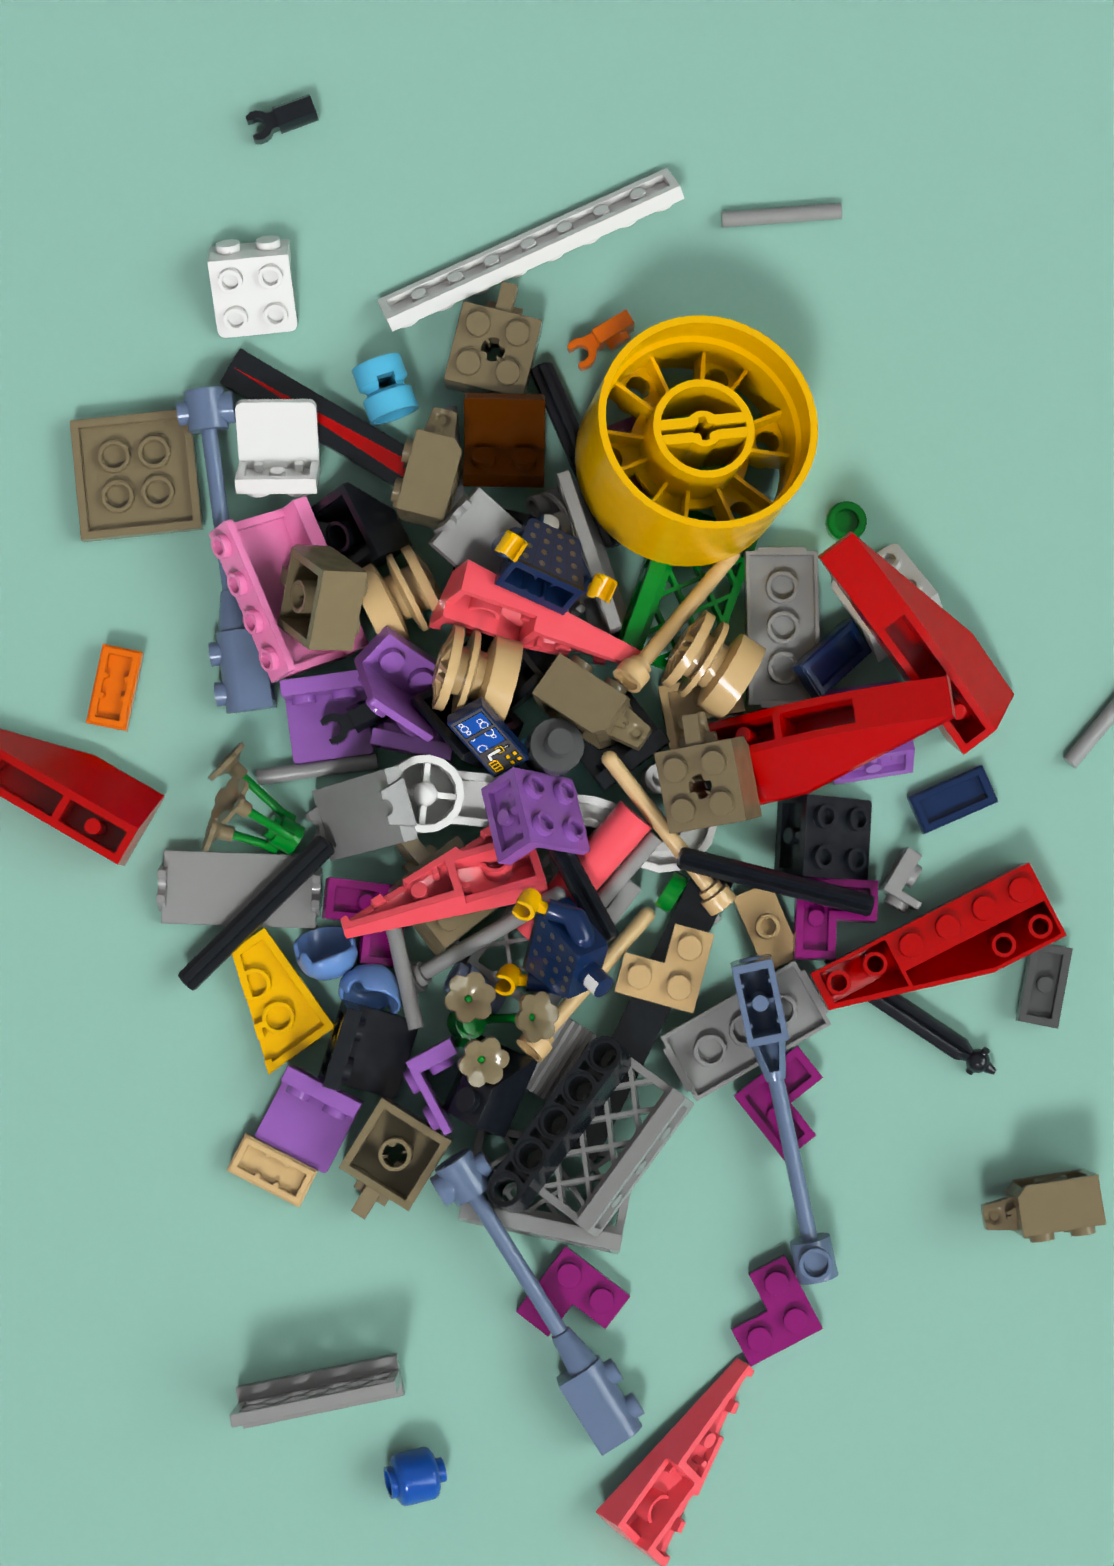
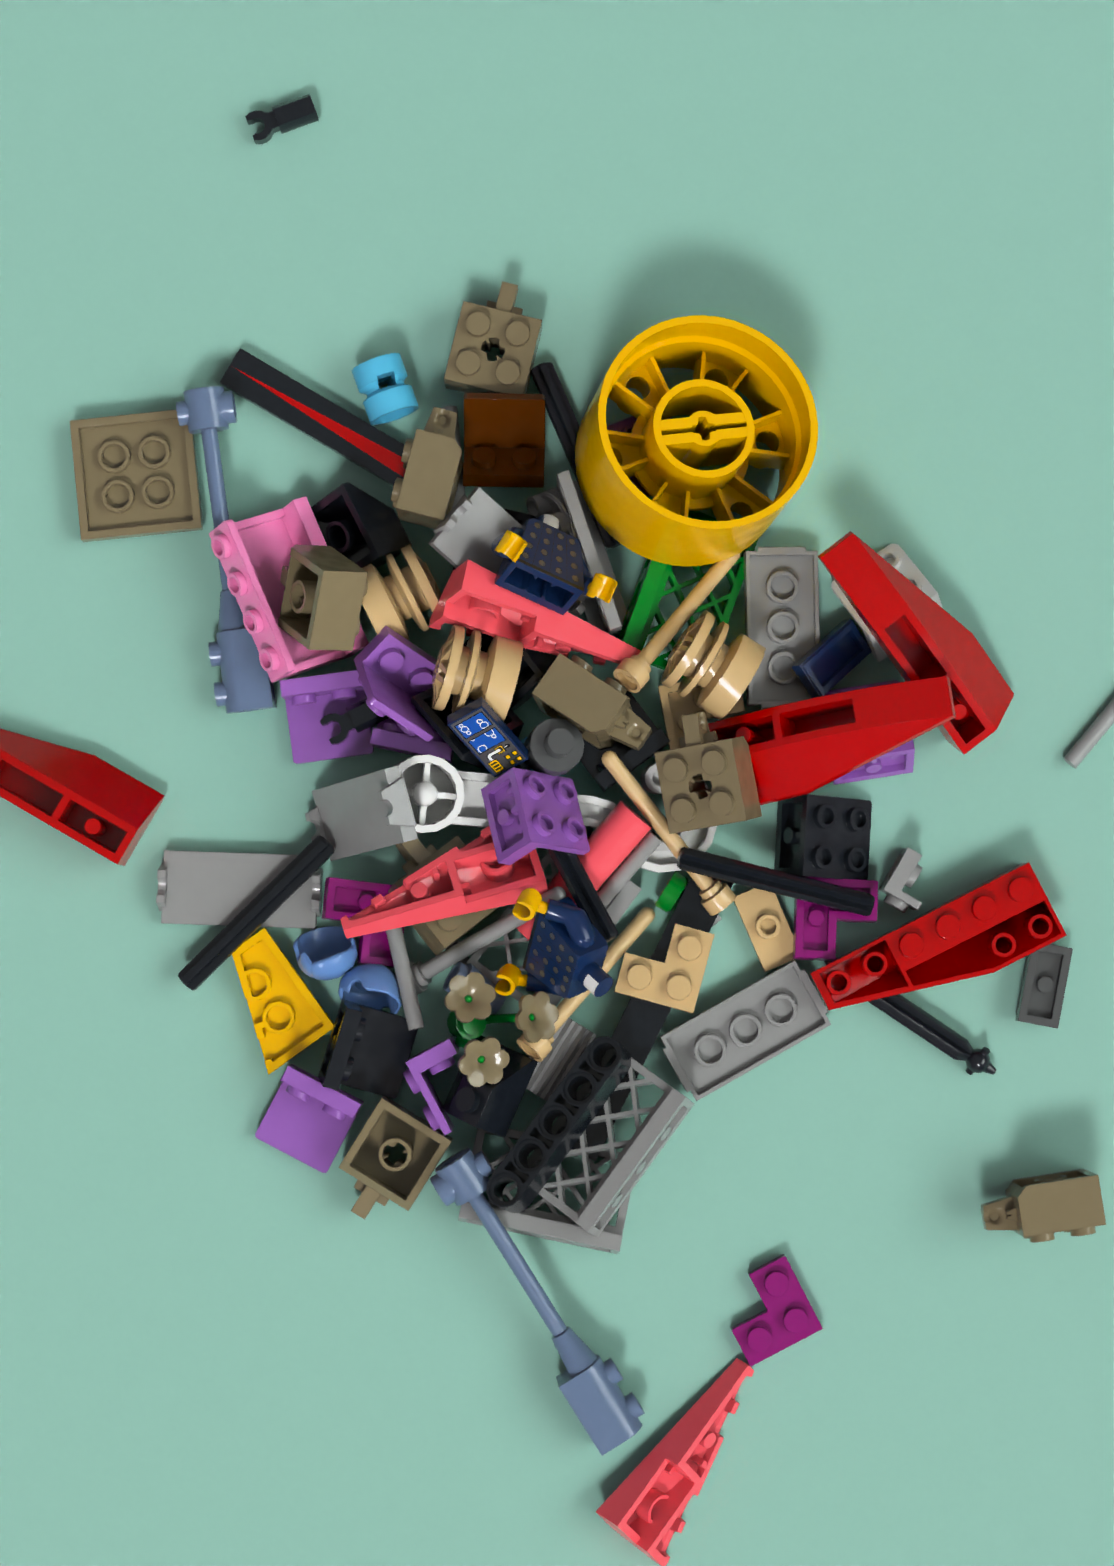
(115, 687): orange plate -> none
(252, 287): white bracket -> none
(272, 1170): tan plate -> none
(277, 447): white bracket -> none
(280, 831): plant -> none
(317, 769): light grey bar -> none
(317, 1391): light grey fence -> none
(414, 1476): blue head -> none
(530, 249): white plate -> none
(576, 1282): magenta plate -> none
(609, 334): orange plate -> none
(758, 1104): magenta plate -> none
(767, 1037): sand blue bar -> none
(781, 215): light grey bar -> none
(845, 518): green tile -> none
(952, 799): dark blue tile -> none

